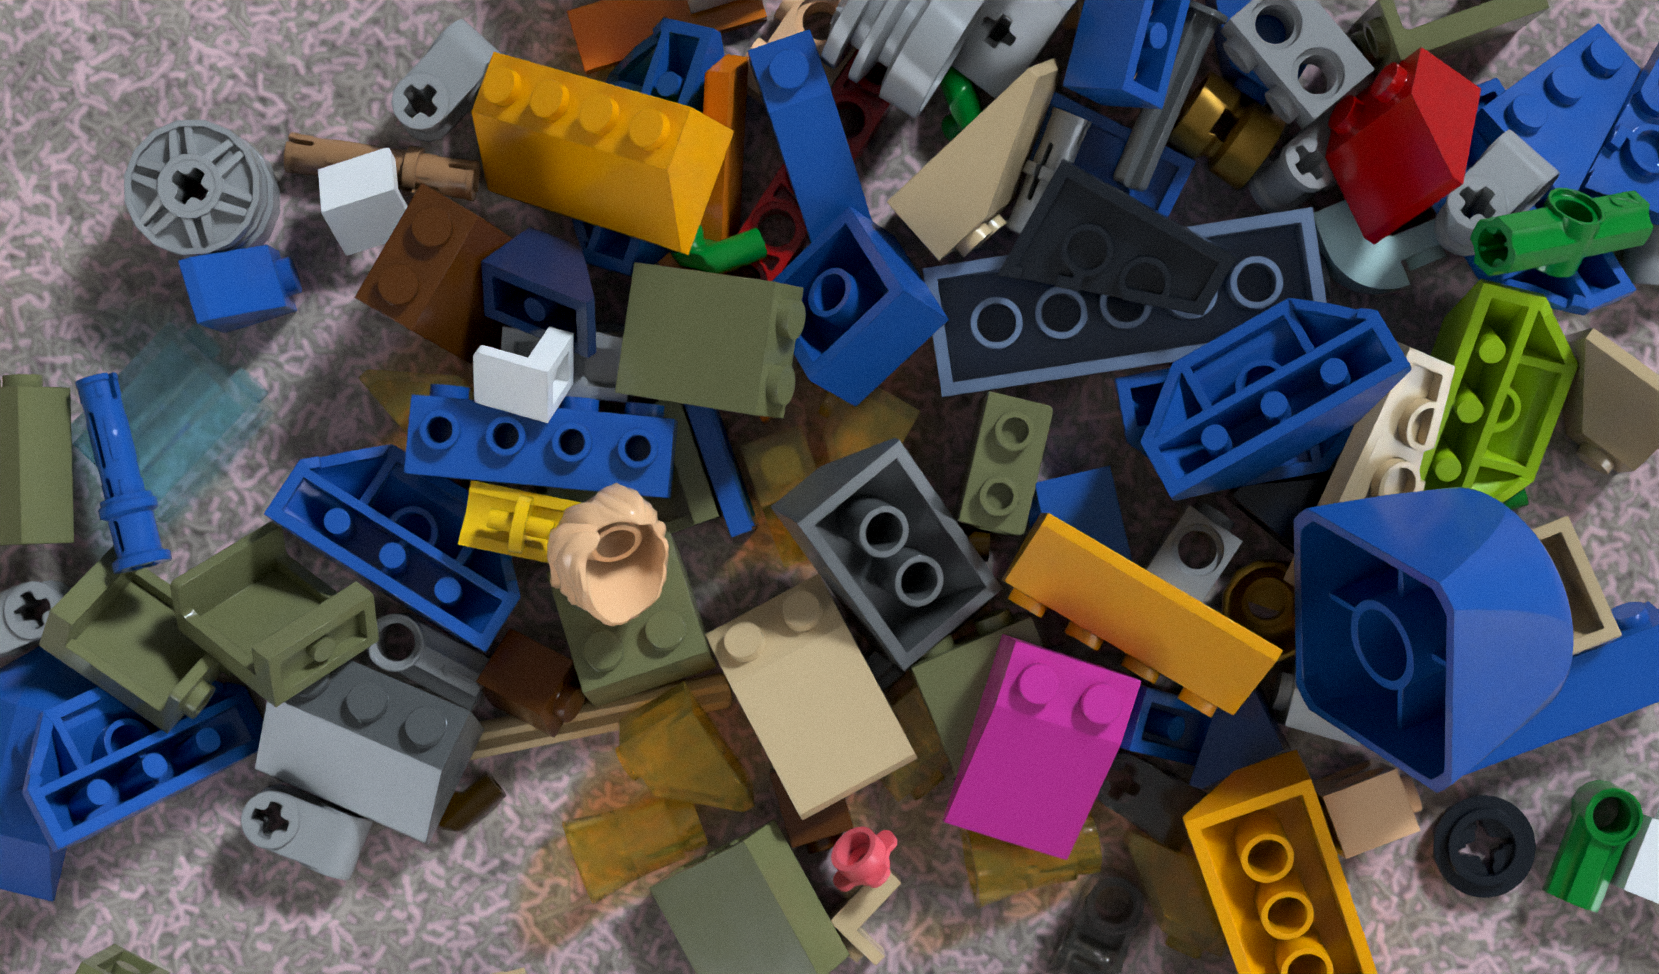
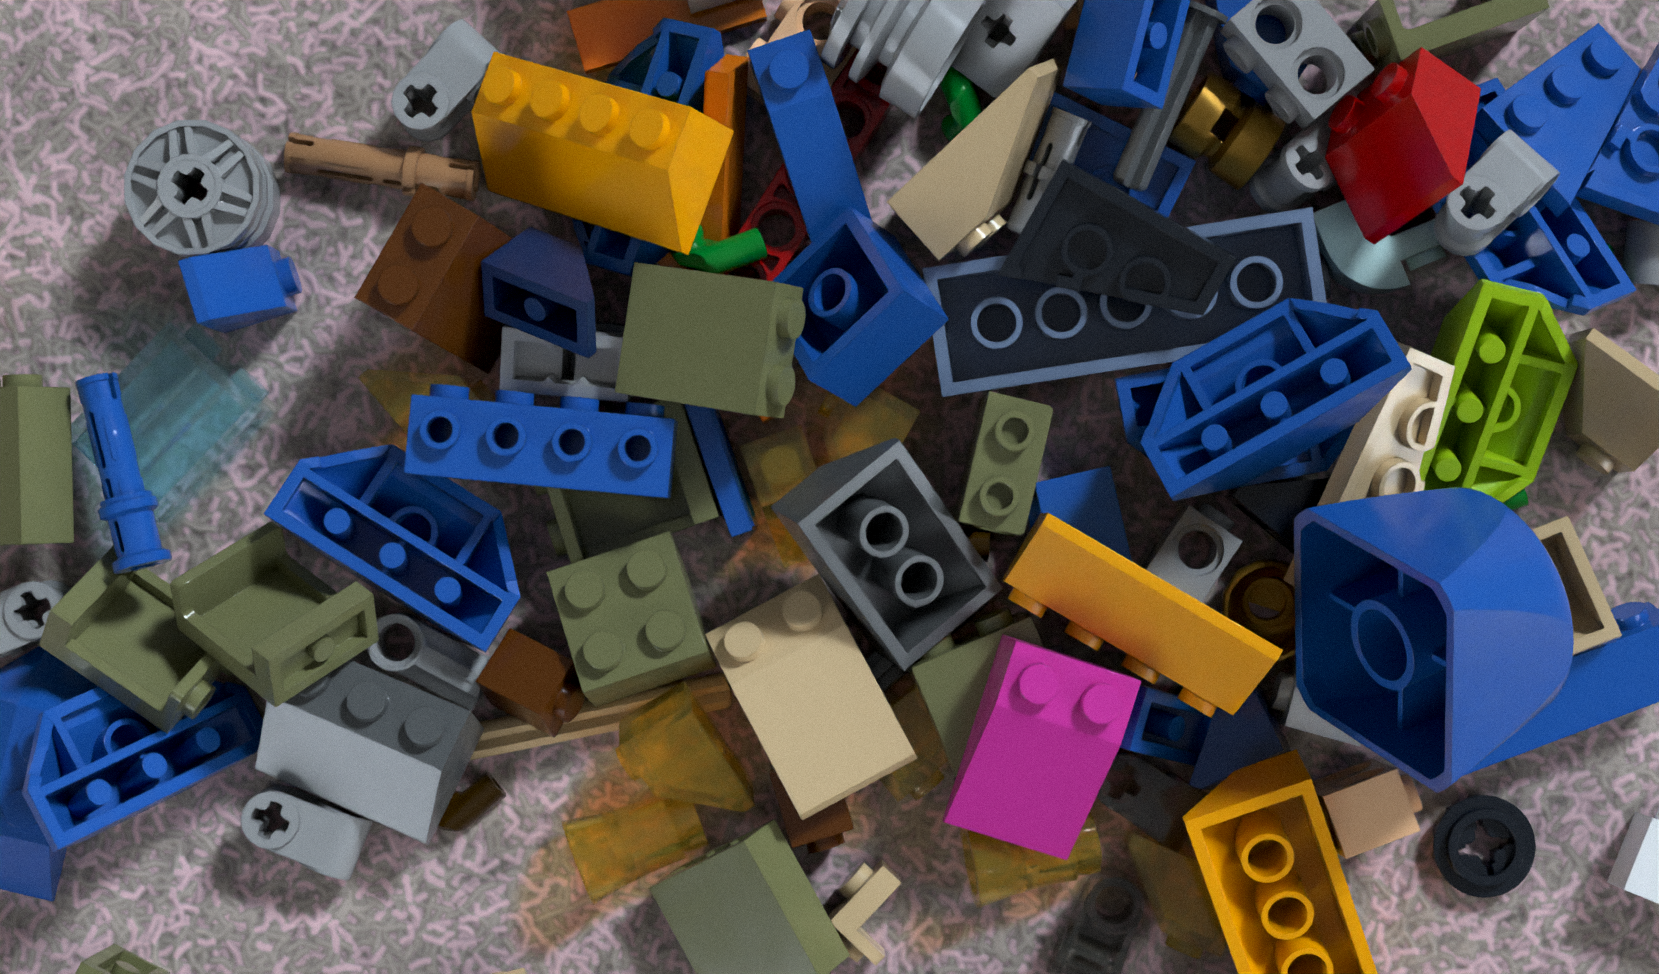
(361, 200): white panel -> none
(510, 520): yellow hips -> none
(529, 384): white panel -> none
(610, 555): light nougat hair -> none
(862, 858): coral plate -> none
(1561, 232): green piece -> none
(1591, 853): green piece -> none

